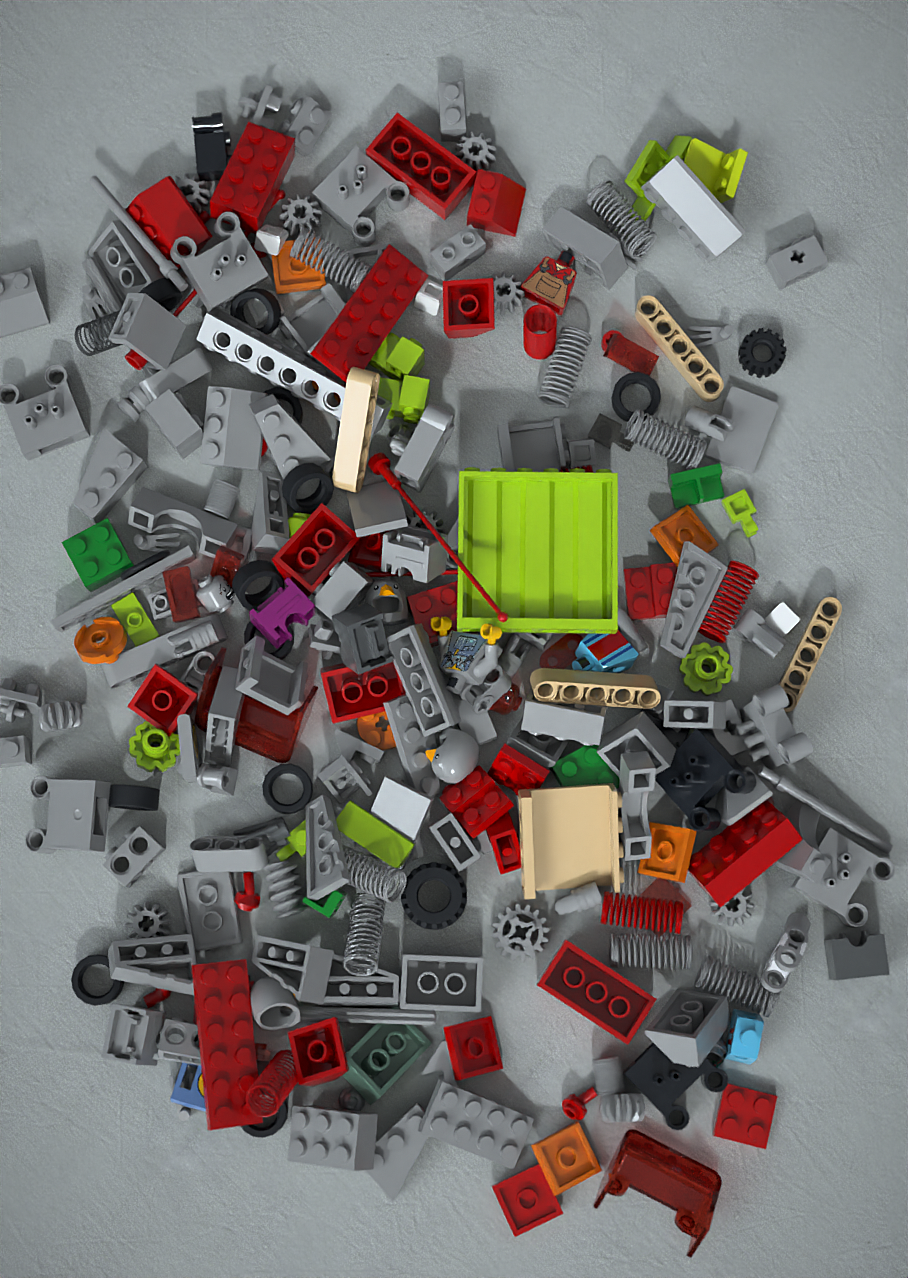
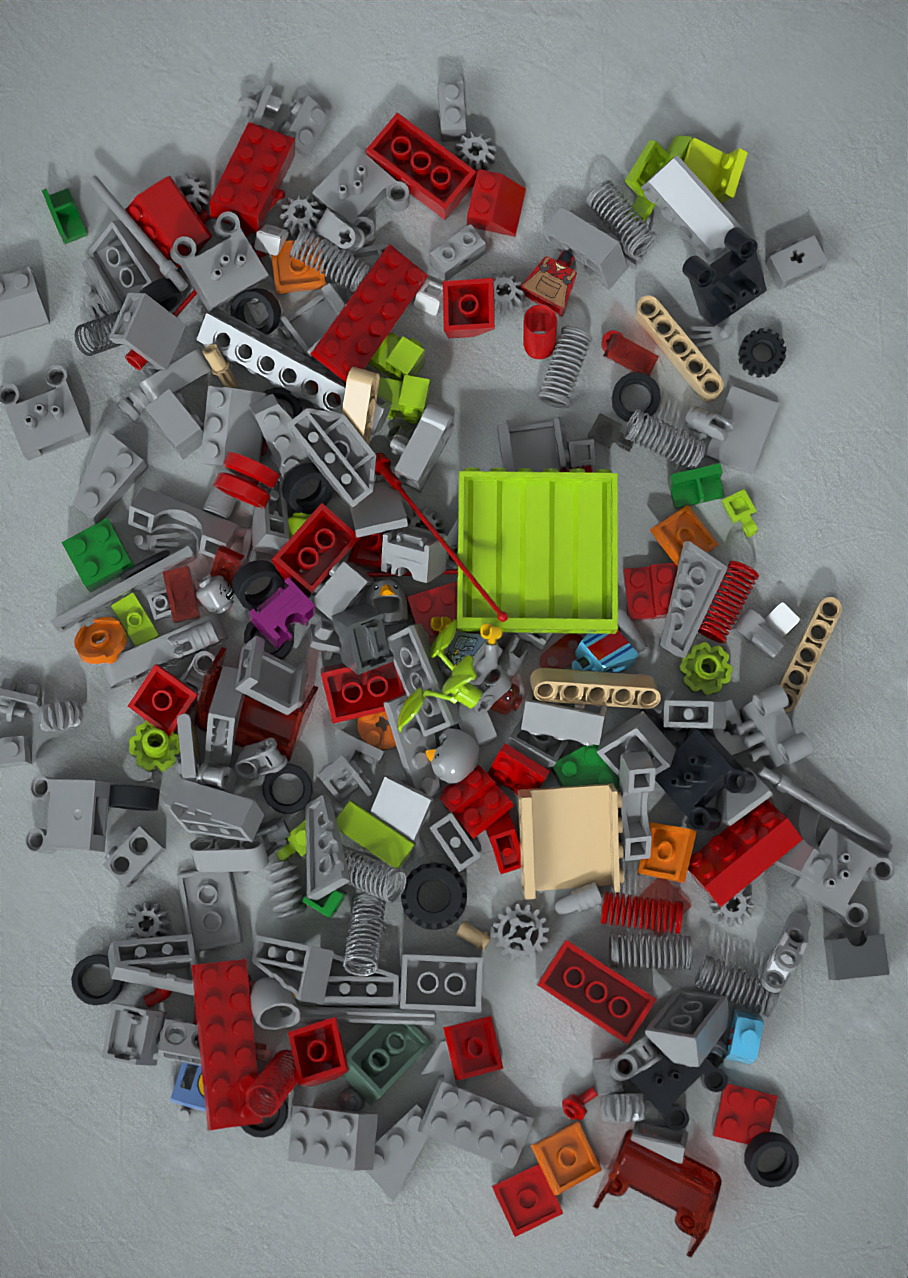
(65, 215): none -> green panel
(211, 146): black hinge -> none
(213, 811): none -> light grey wedge
(220, 366): none -> tan axle
(245, 482): none -> red wheel
(247, 899): red plate -> none
(259, 759): none -> light grey piece
(336, 452): none -> light grey wedge
(338, 230): none -> light grey piece
(457, 683): none -> lime plant
(473, 936): none -> tan pin
(638, 1056): none -> light grey piece
(661, 1140): none -> light grey slope
(728, 281): none -> black piece
(780, 1175): none -> black tyre

